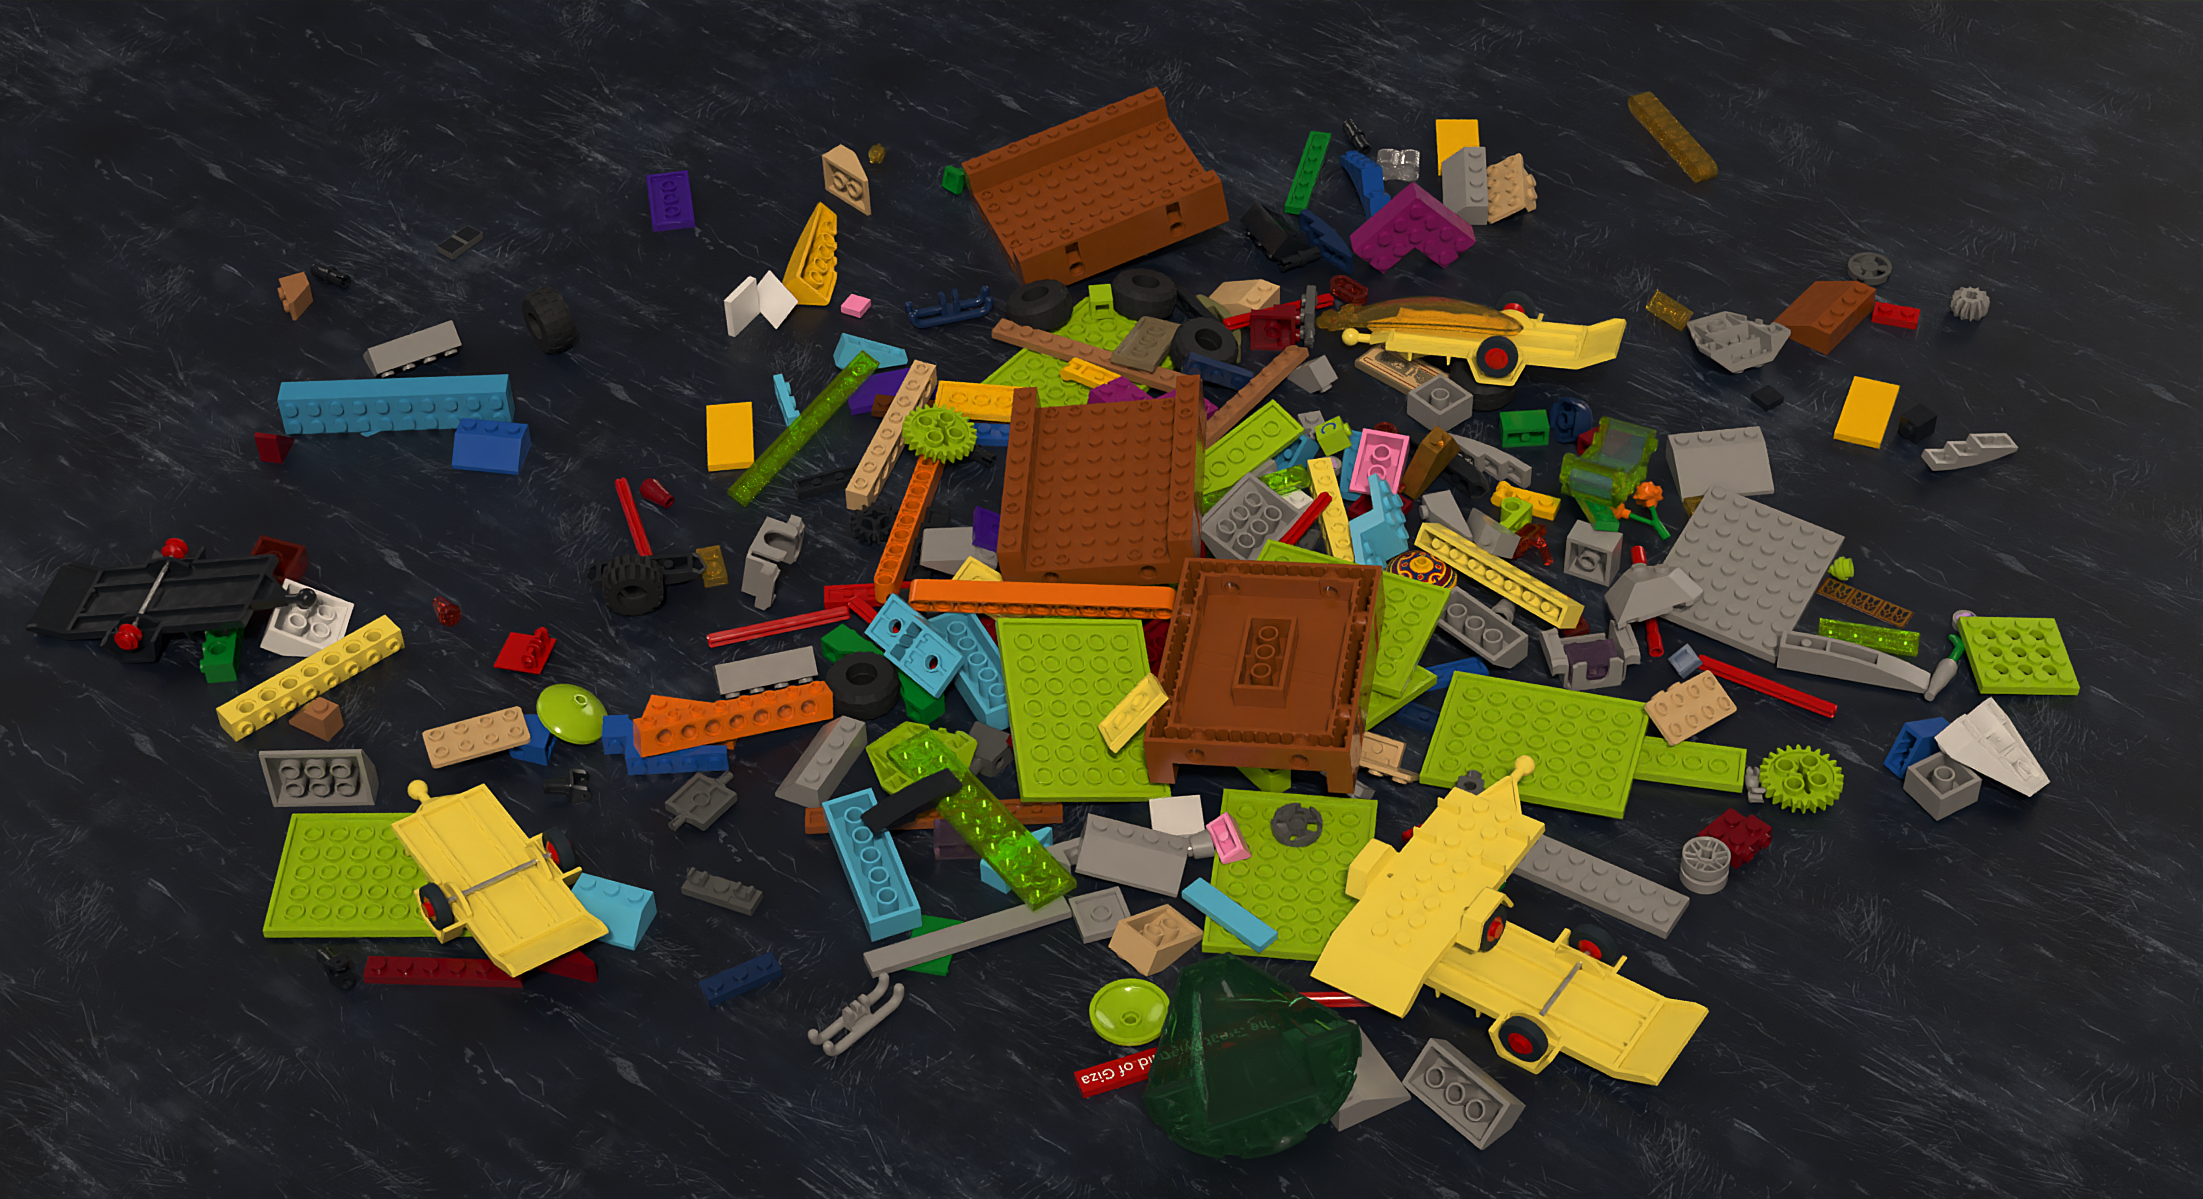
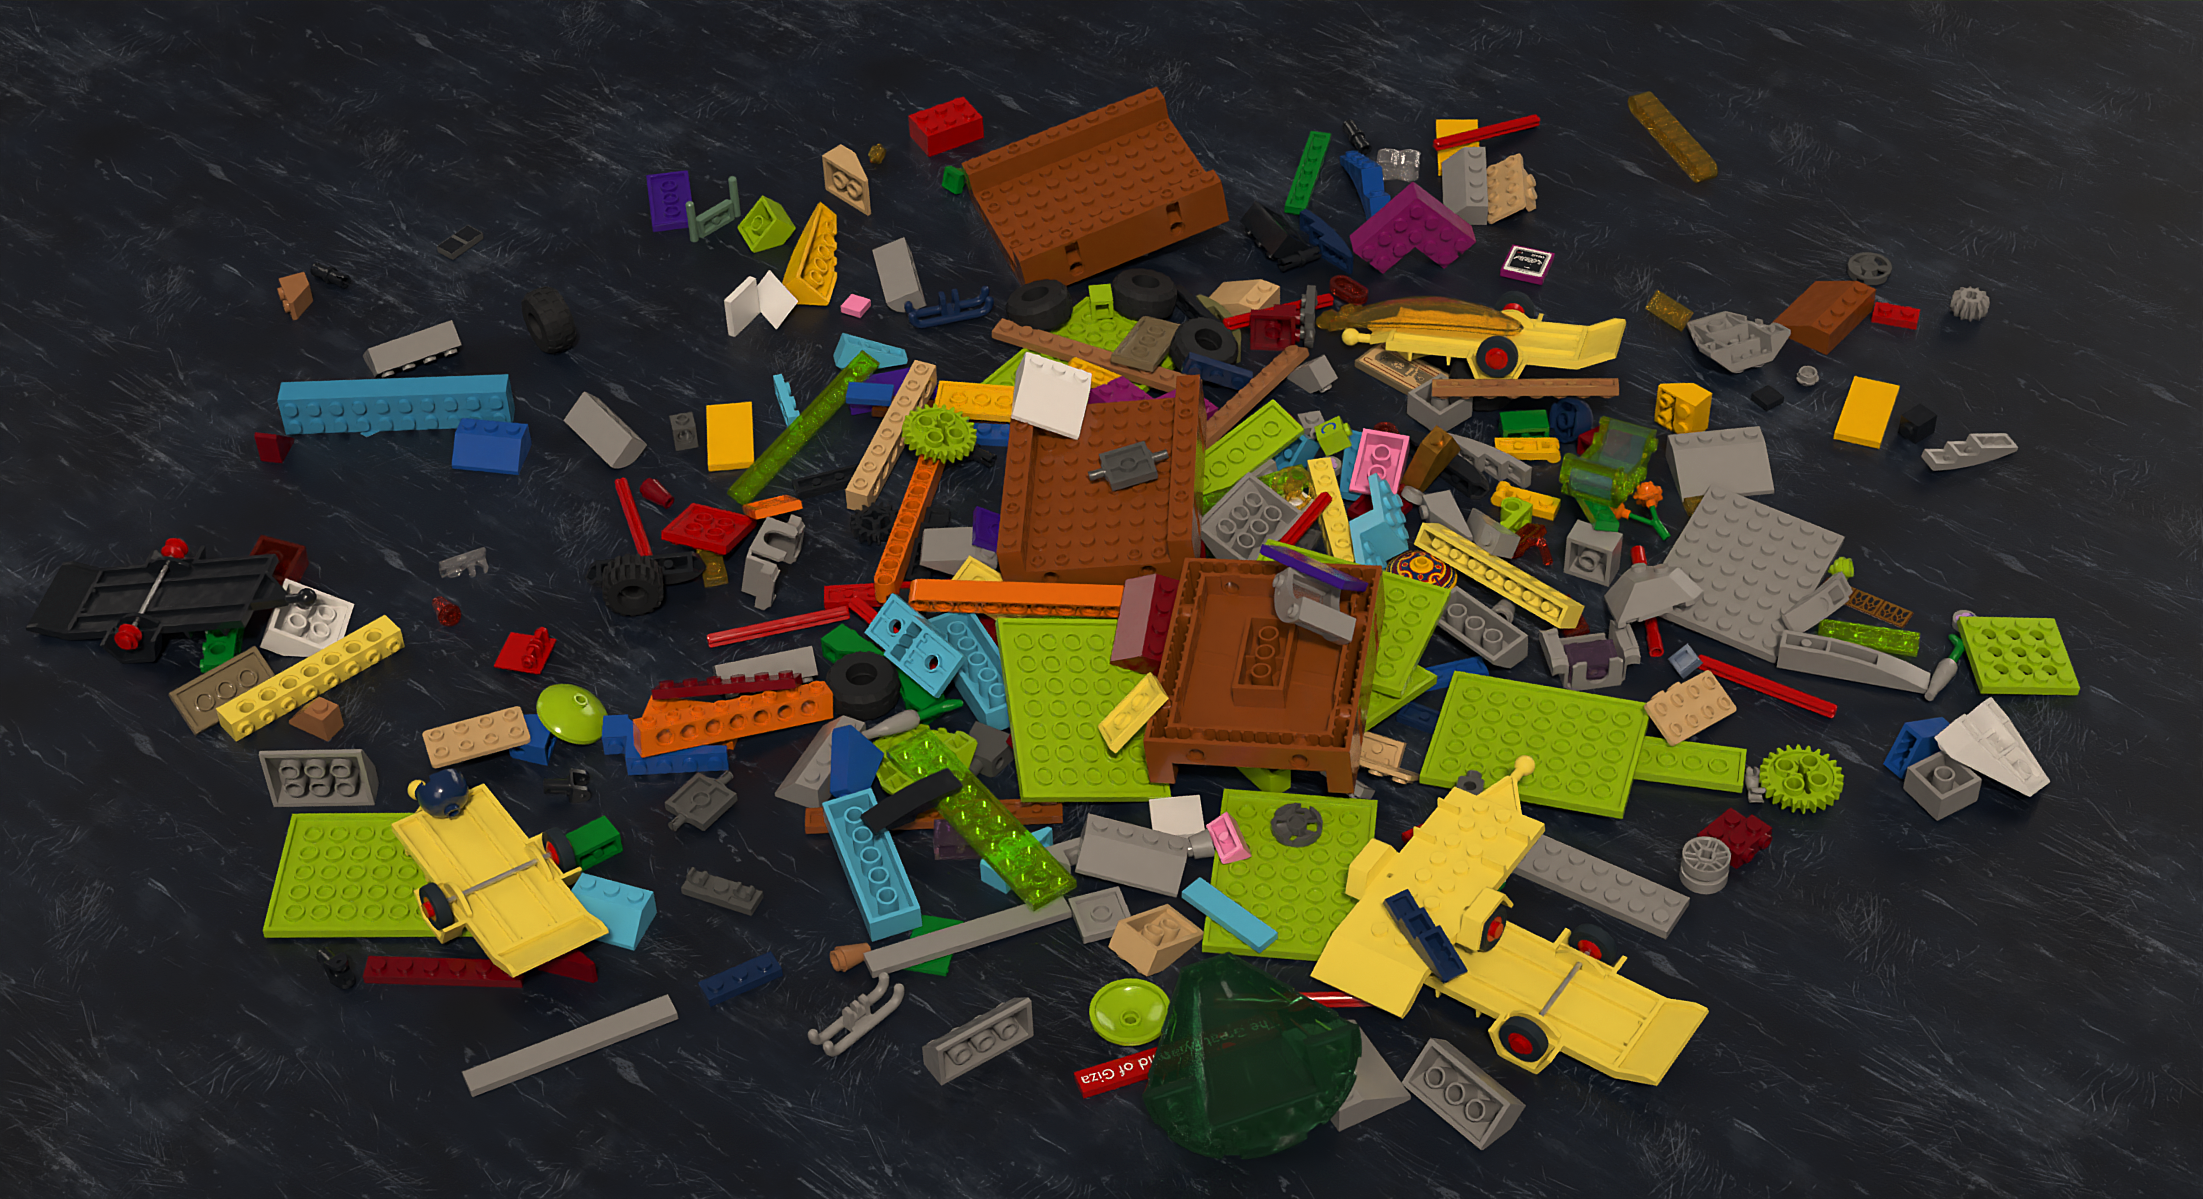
(204, 694): none -> dark tan tile
(443, 794): none -> dark blue cylinder
(454, 566): none -> clear plate
(569, 1045): none -> light grey tile
(594, 843): none -> green brick
(604, 431): none -> light grey brick
(683, 431): none -> dark grey brick
(708, 529): none -> red plate
(716, 216): none -> sand green plate
(736, 684): none -> dark red plate
(766, 225): none -> lime slope
(772, 506): none -> orange tile
(848, 956): none -> medium nougat cone
(852, 761): none -> blue slope
(870, 394): none -> blue tile
(898, 275): none -> light grey brick
(910, 719): none -> light grey piece
(946, 126): none -> red brick
(979, 1040): none -> light grey slope
(1050, 395): none -> white slope
(1128, 465): none -> dark grey plate
(1143, 623): none -> dark red slope
(1294, 487): none -> clear yellow wheel
(1312, 605): none -> light grey window
(1313, 568): none -> dark purple tile
(1412, 495): none -> light grey tile
(1424, 937): none -> dark blue slope
(1485, 132): none -> red axle
(1525, 387): none -> medium nougat plate
(1527, 264): none -> tile
(1530, 448): none -> yellow plate
(1683, 407): none -> yellow slope
(1807, 376): none -> light grey plate
(1819, 604): none -> light grey slope

